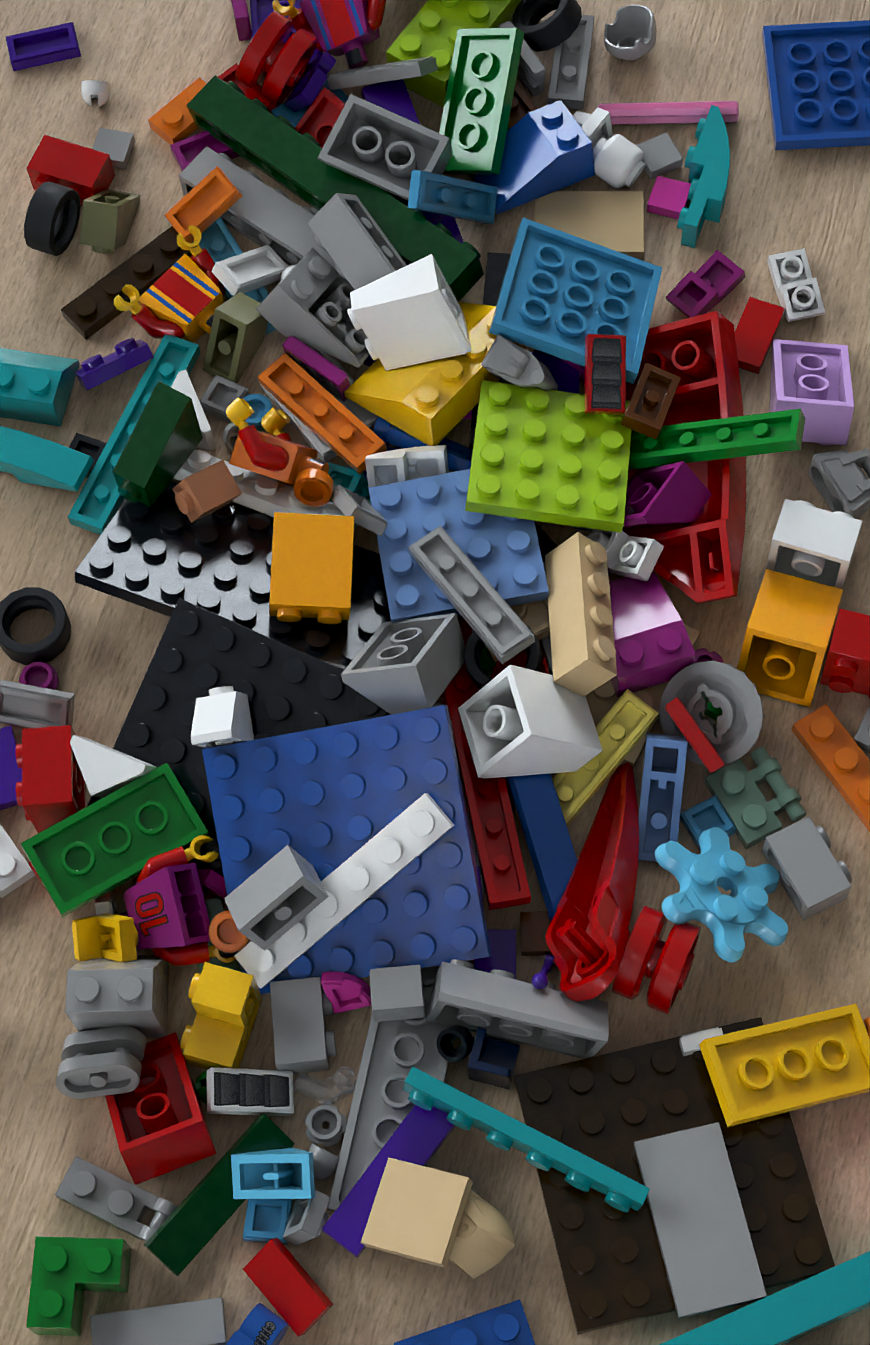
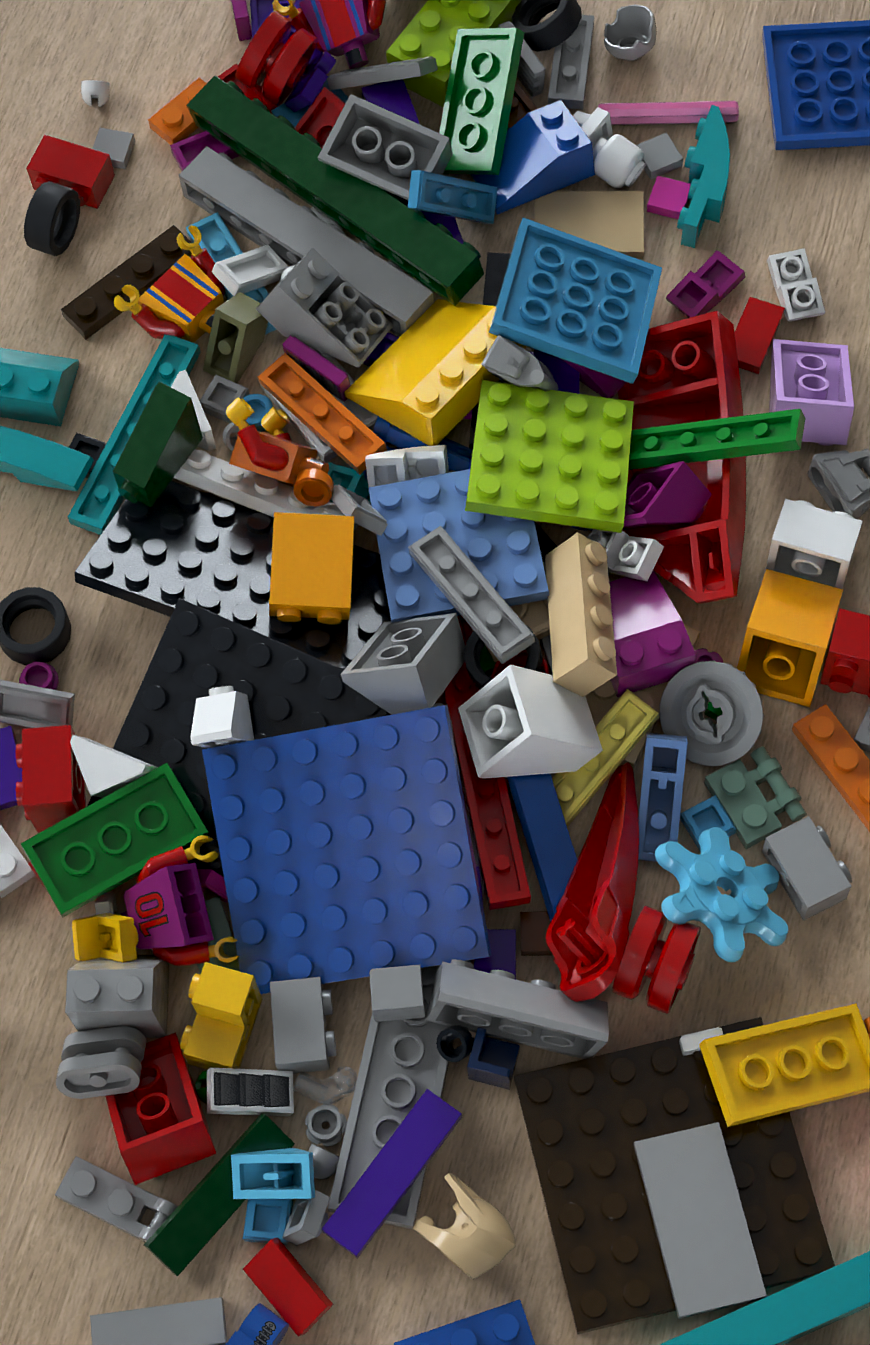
(43, 46): dark purple tile -> none
(64, 1271): green brick -> none
(108, 219): olive slope -> none
(126, 356): dark purple plate -> none
(204, 204): orange tile -> none
(206, 491): nougat brick -> none
(225, 934): orange tile -> none
(275, 897): light grey brick -> none
(345, 991): dark pink tile -> none
(351, 886): white plate -> none
(354, 241): light grey brick -> none
(410, 316): white slope -> none
(417, 1212): tan tile -> none
(540, 979): dark purple hinge -> none
(540, 1149): teal plate -> none
(605, 374): tile -> none
(650, 401): reddish brown plate -> none
(694, 735): red tile -> none

